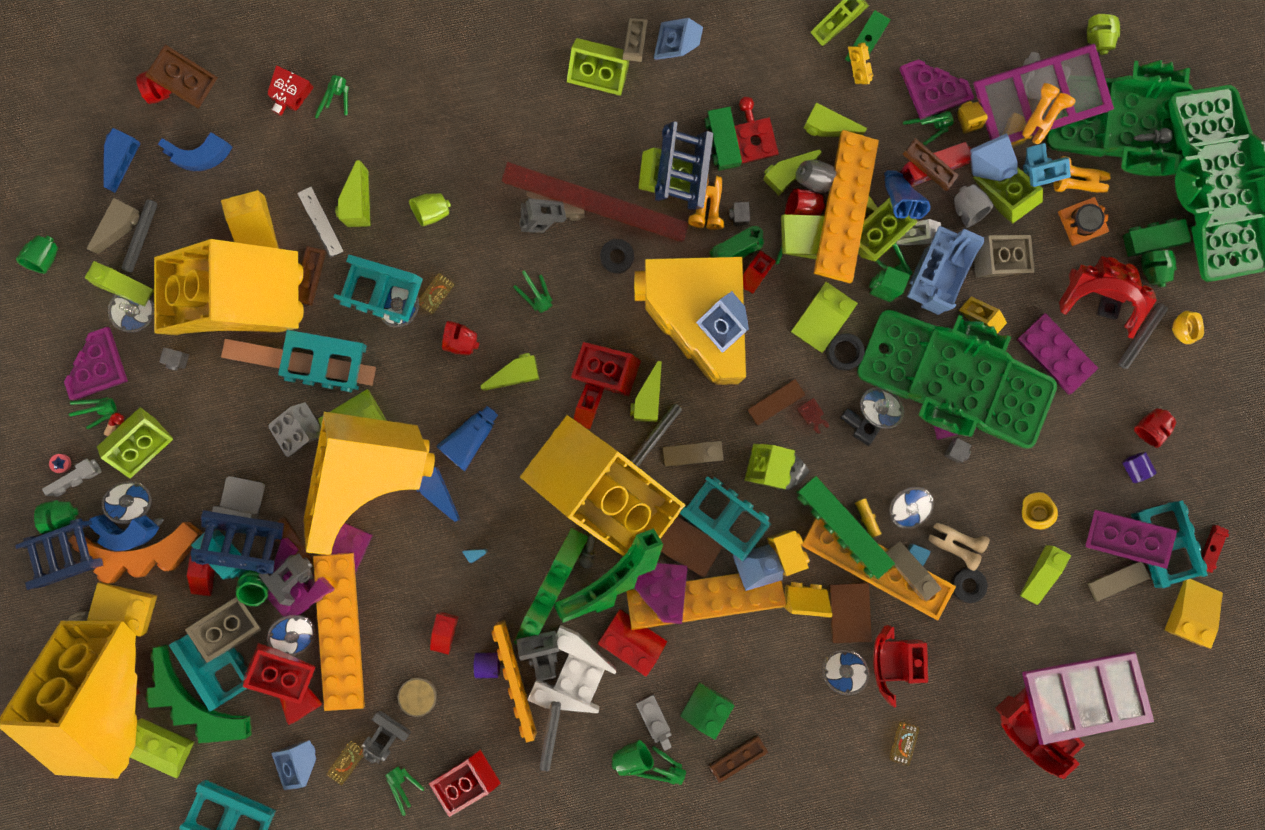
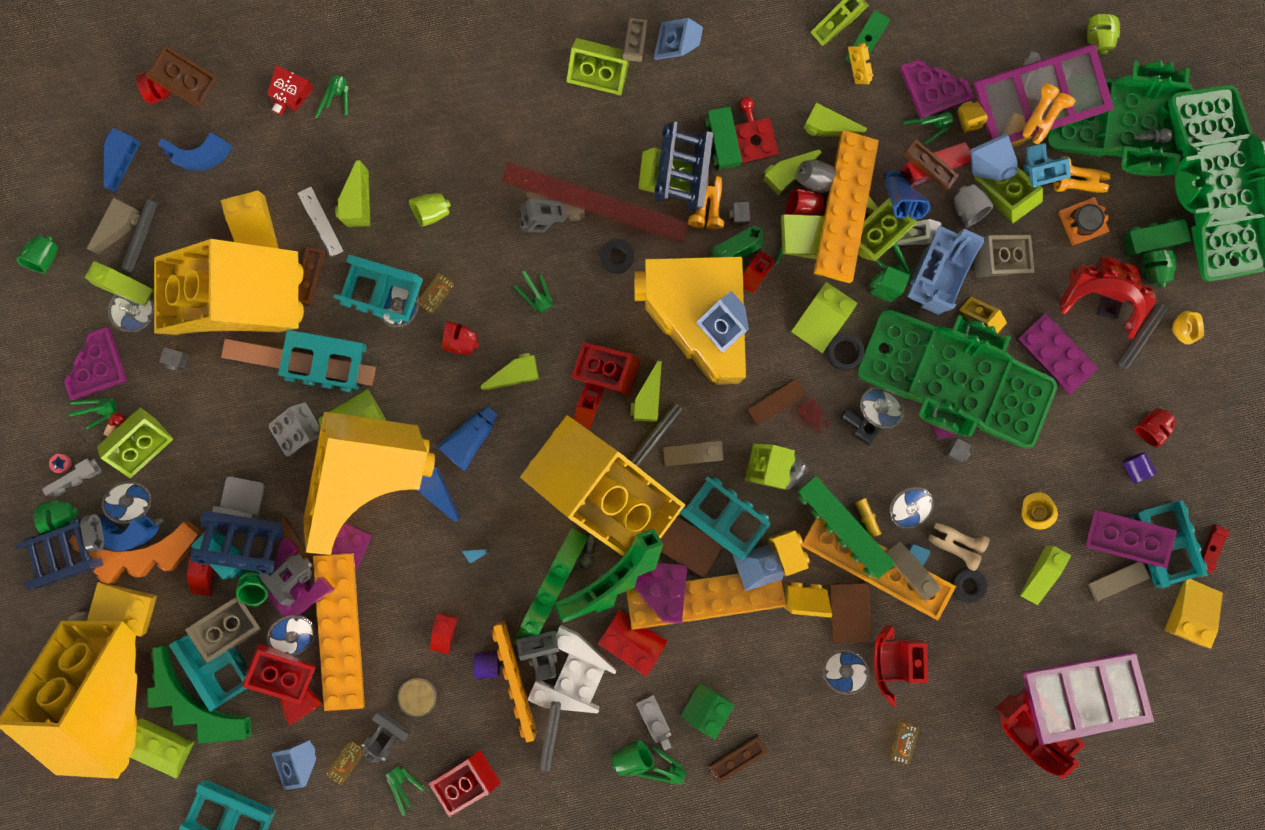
(92, 533): none -> dark grey beam

